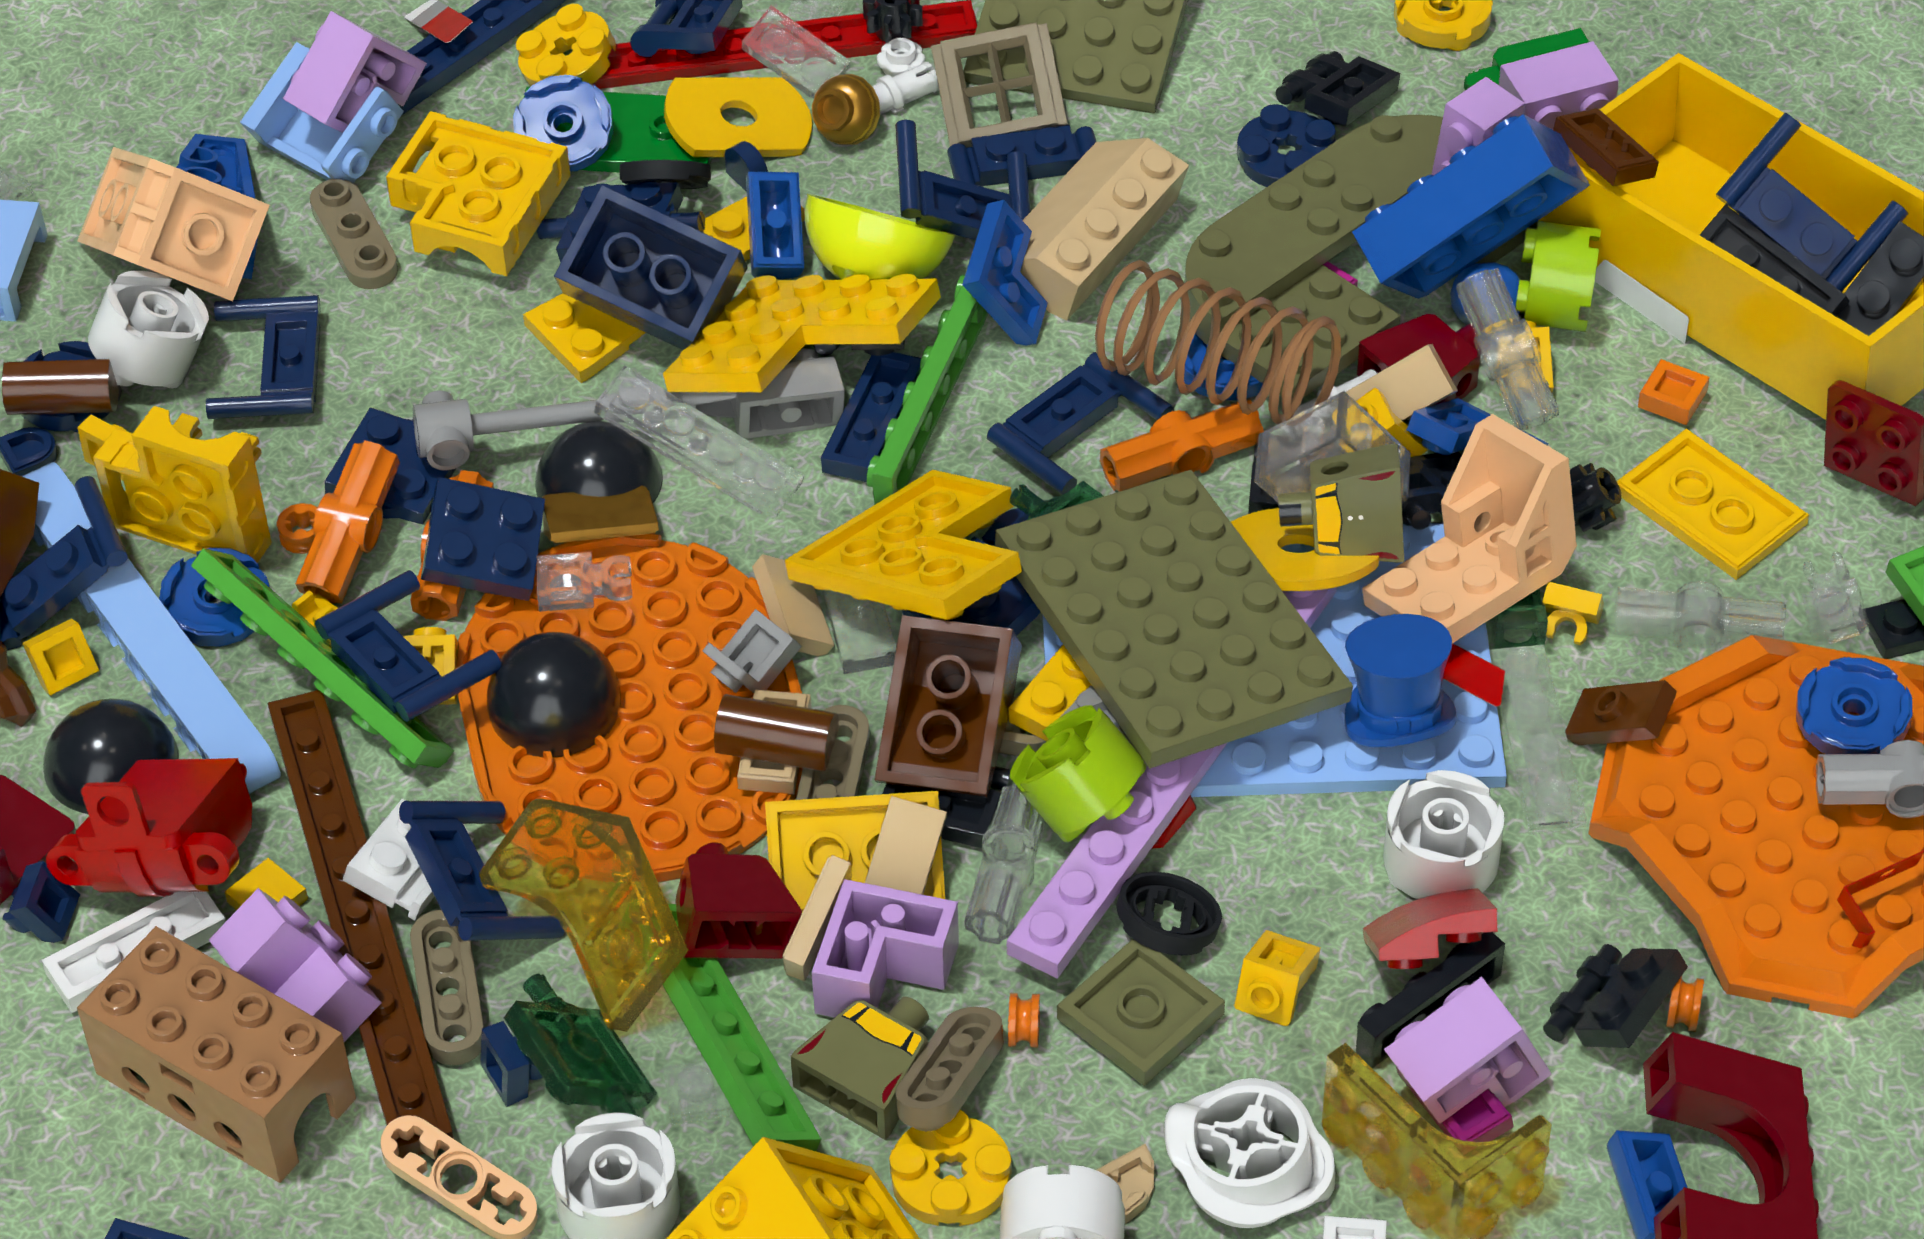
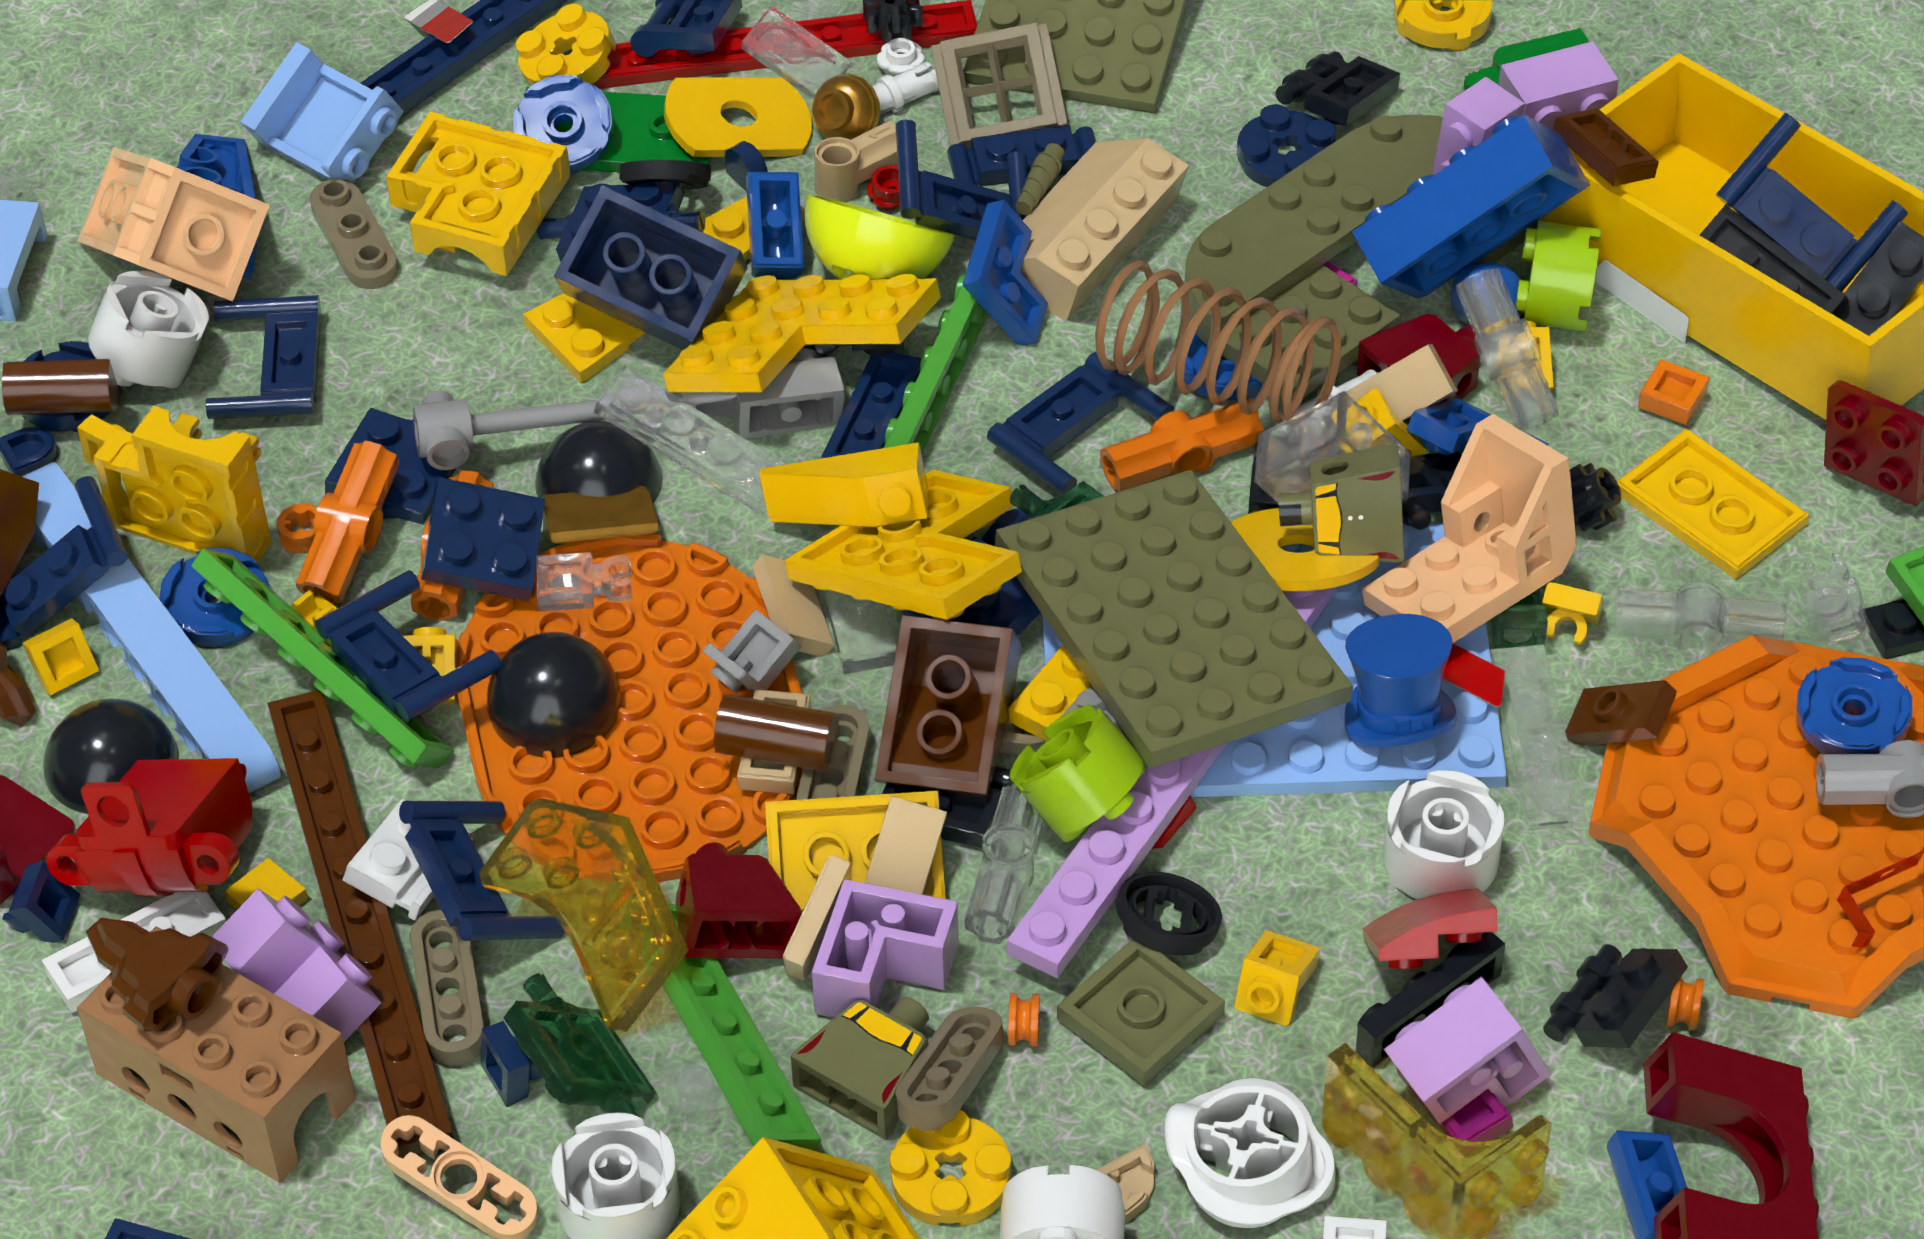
(158, 971): none -> reddish brown rock
(346, 68): lavender brick -> none
(846, 163): none -> tan piece
(849, 488): none -> yellow slope
(885, 187): none -> red plate
(1041, 175): none -> olive animal

